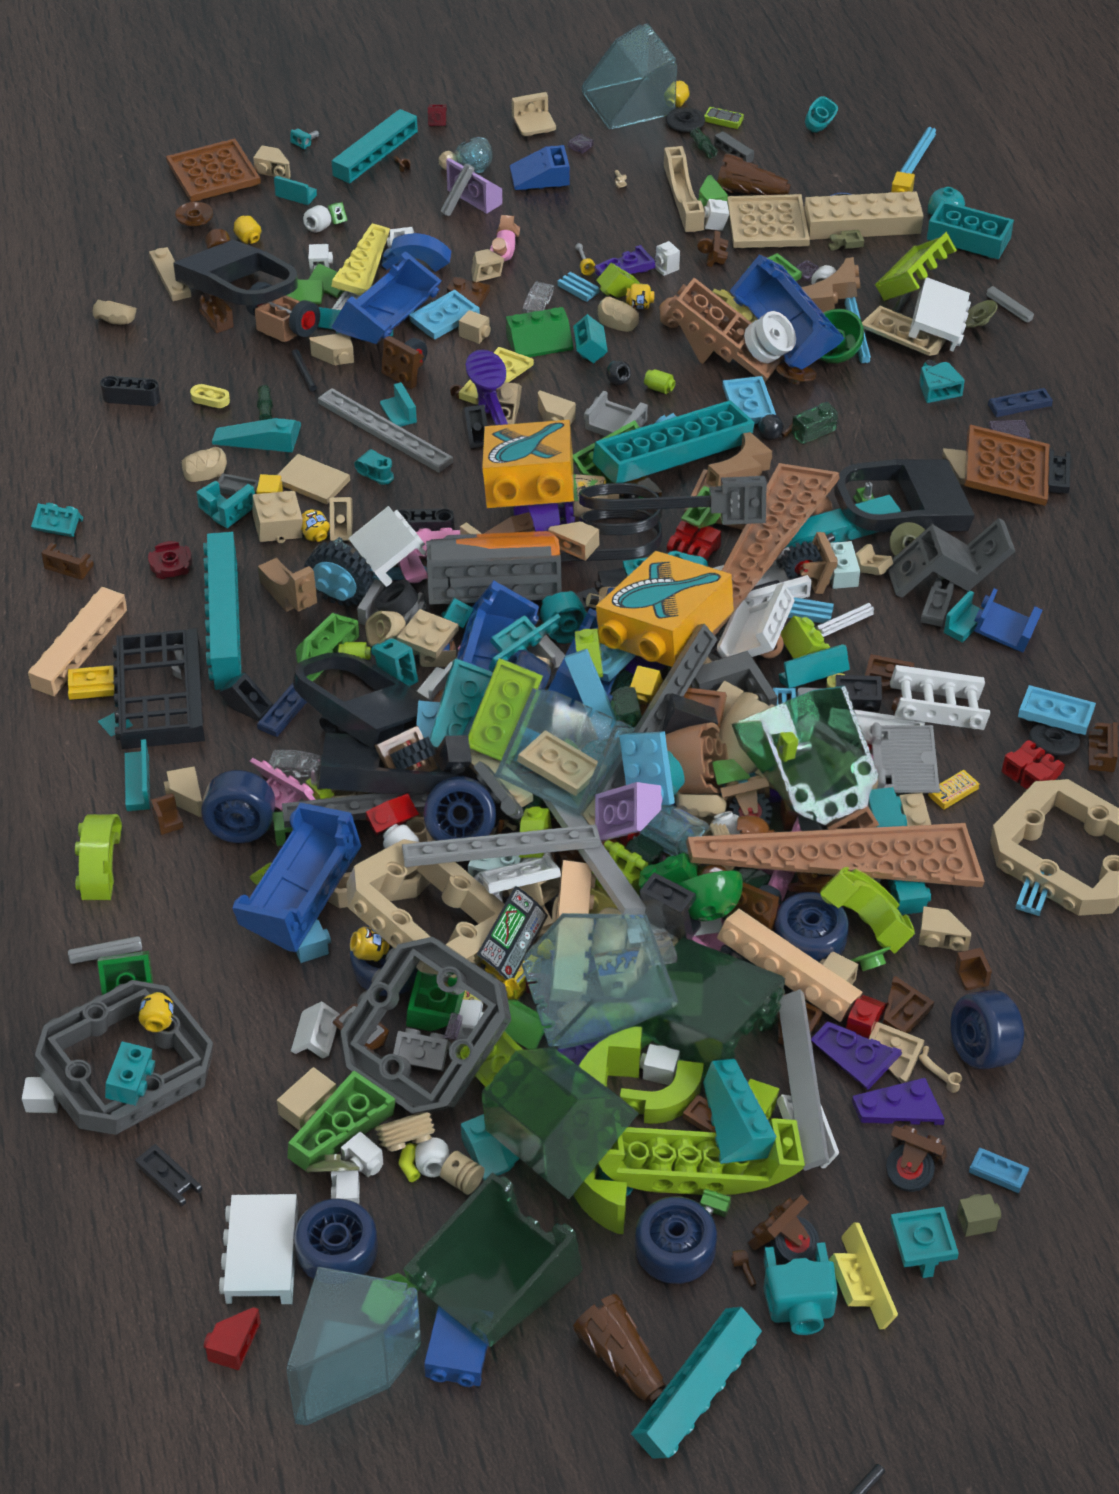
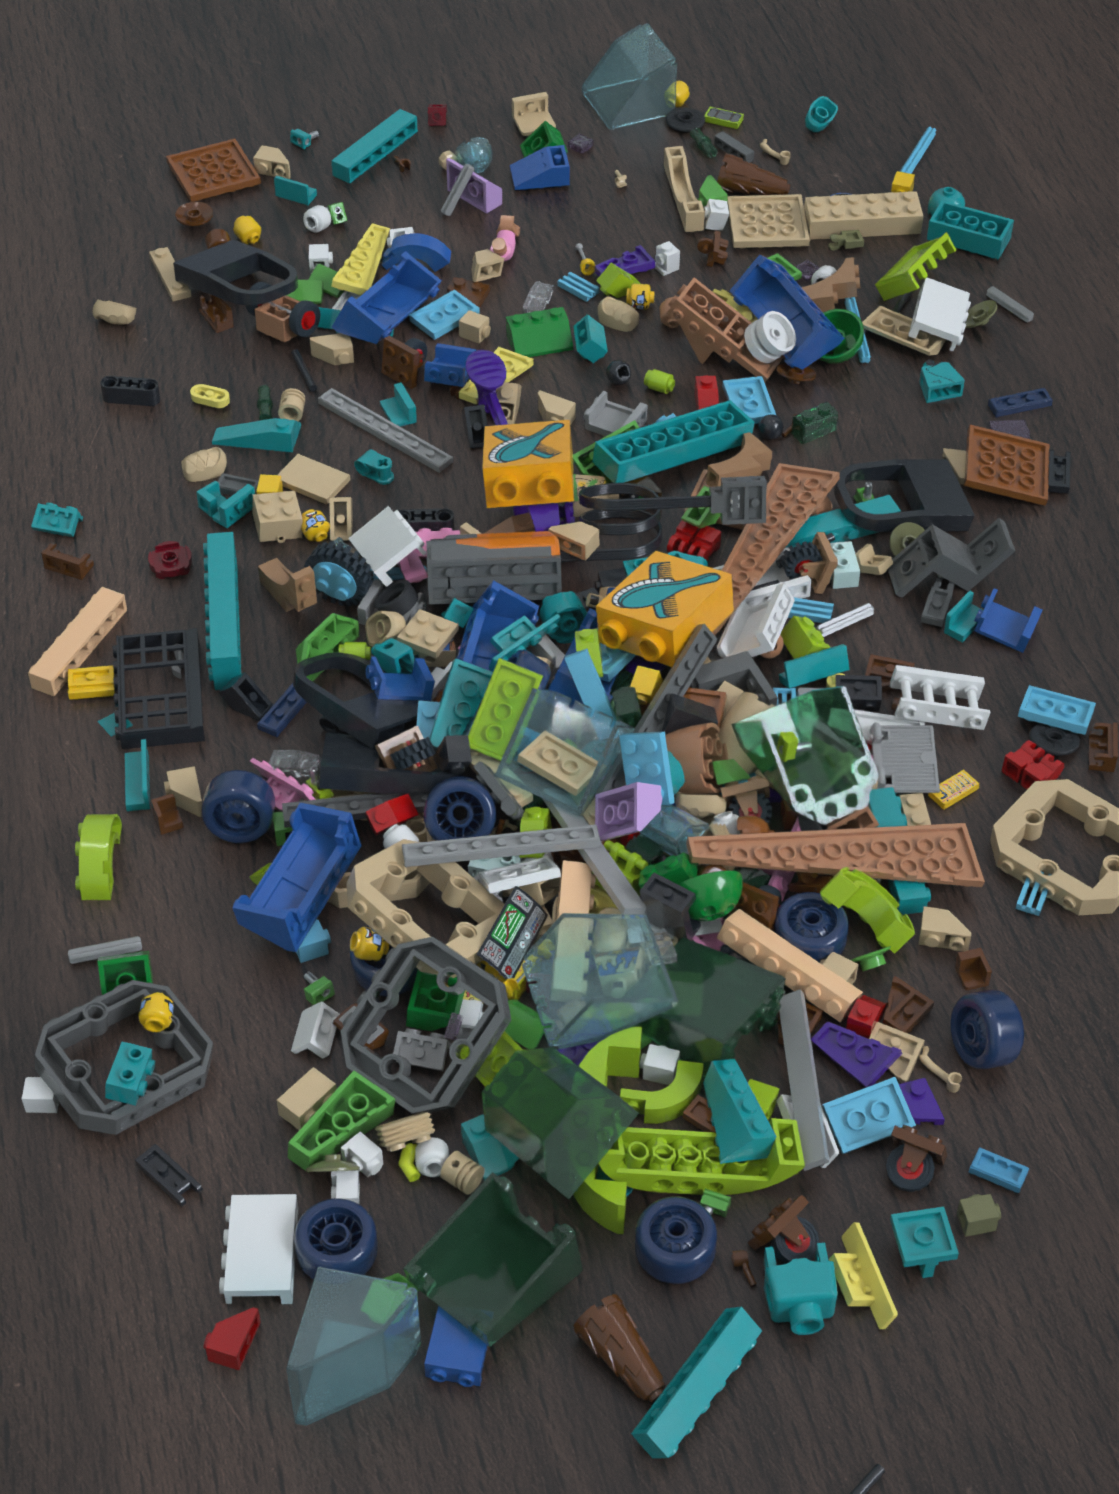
(291, 404): none -> tan piece
(319, 989): none -> bright green piece
(401, 686): none -> blue panel
(448, 365): none -> blue panel
(542, 137): none -> green slope
(706, 391): none -> red slope
(784, 156): none -> tan piece
(867, 1115): none -> medium azure plate

